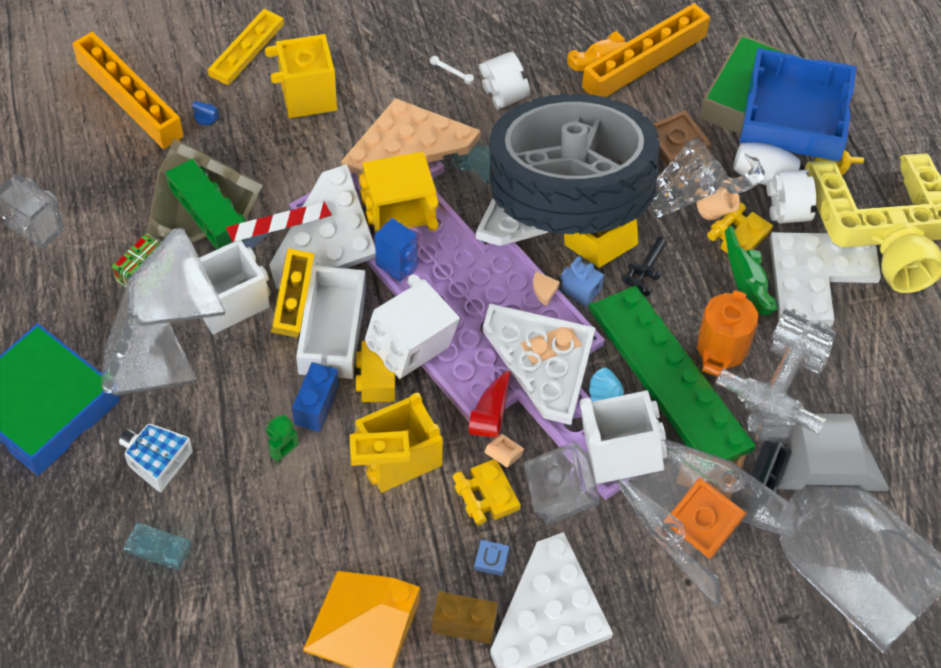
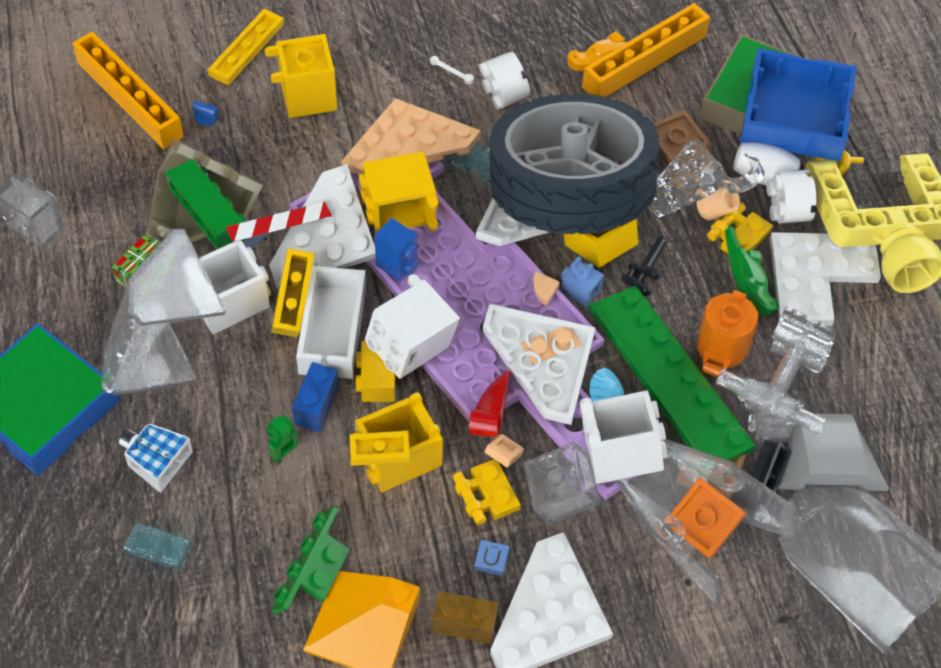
(315, 566): none -> green bracket

